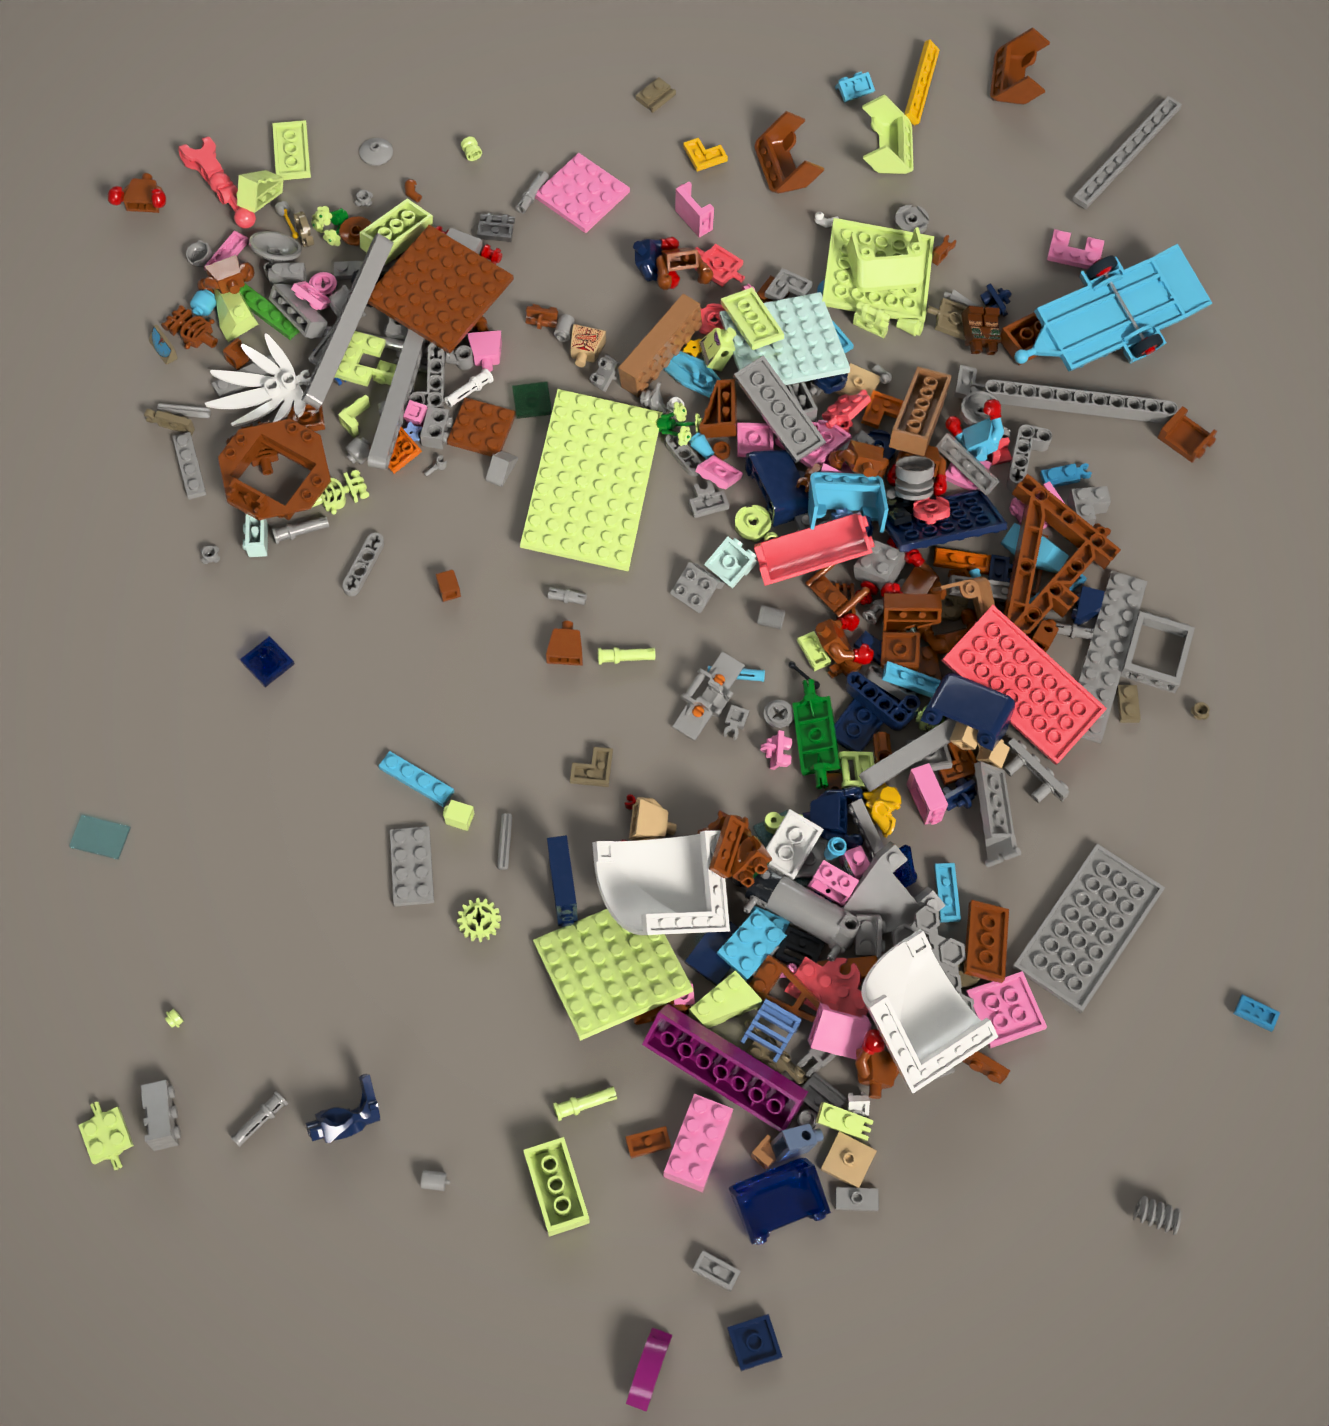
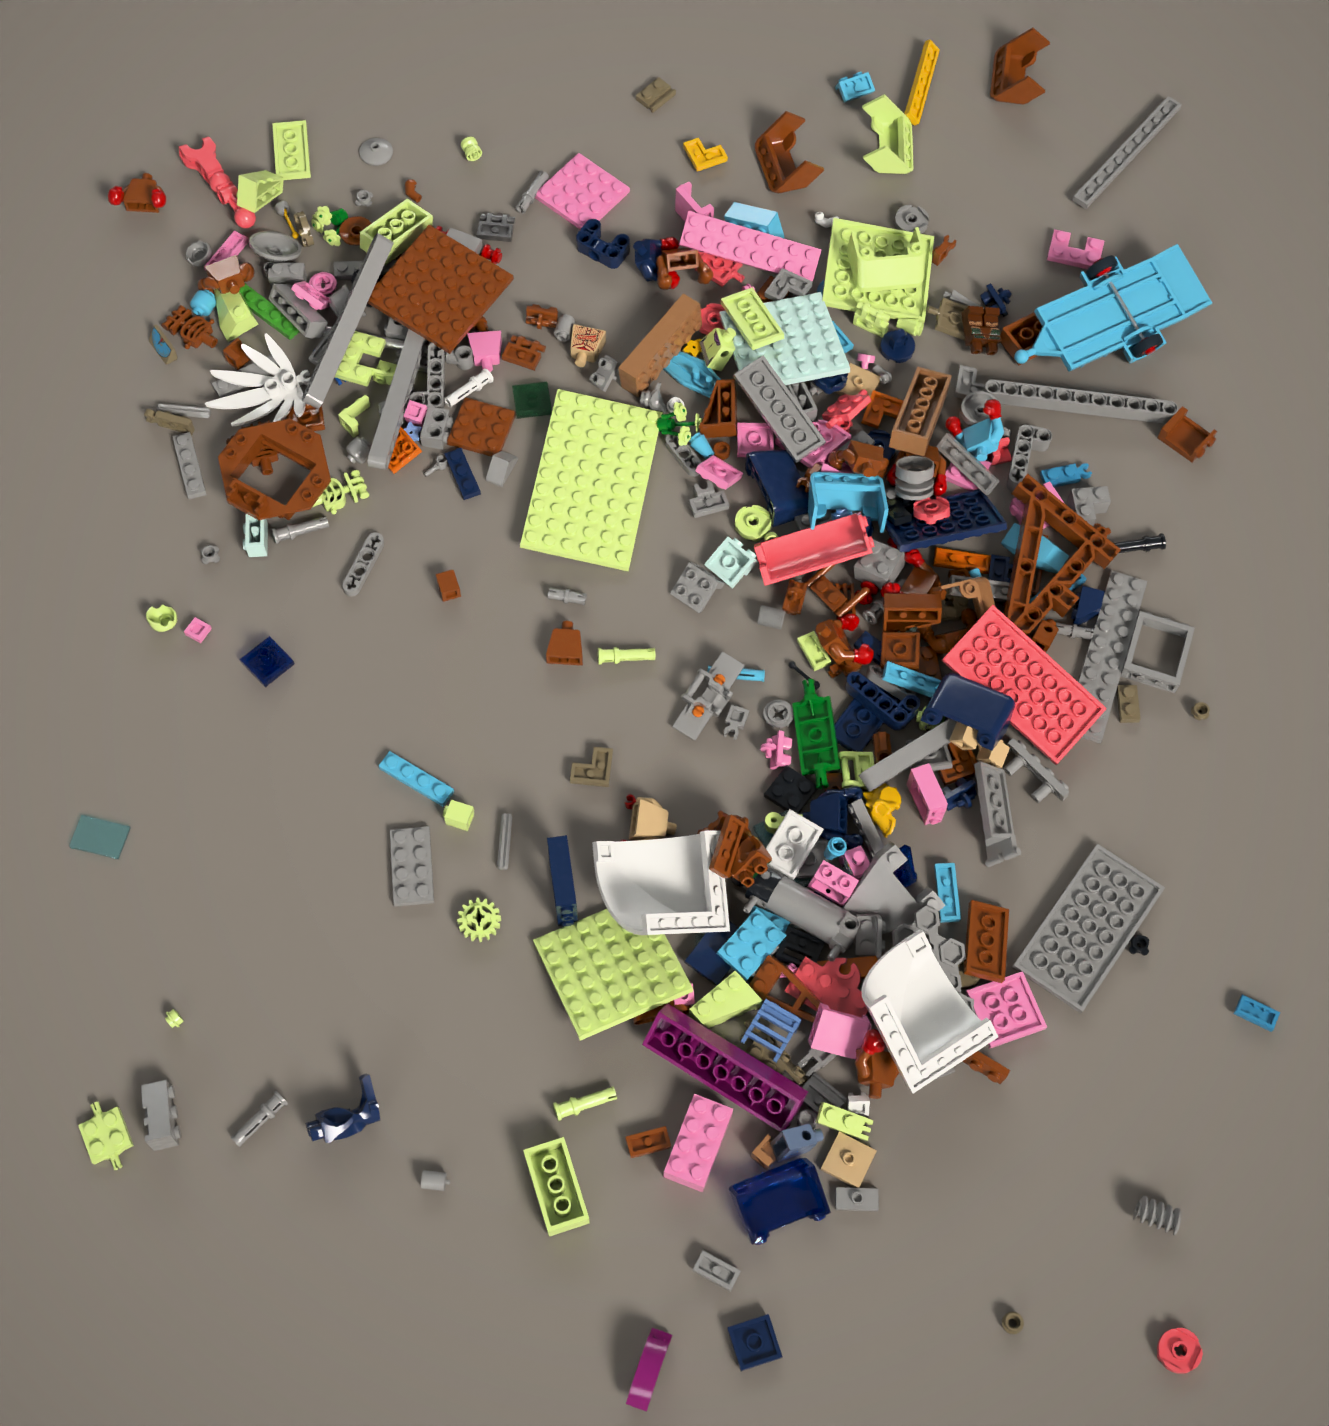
(161, 618): none -> yellowish green hair
(197, 630): none -> bright pink plate
(462, 473): none -> dark blue plate
(523, 356): none -> dark orange plate
(609, 253): none -> dark blue beam
(748, 246): none -> bright pink plate
(755, 218): none -> medium azure wedge
(790, 790): none -> black plate
(794, 597): none -> dark orange hips
(866, 359): none -> bright pink tile
(897, 346): none -> dark blue tile
(1017, 1318): none -> dark tan plate
(1143, 941): none -> black plate
(1145, 544): none -> black pin
(1167, 1355): none -> coral plate

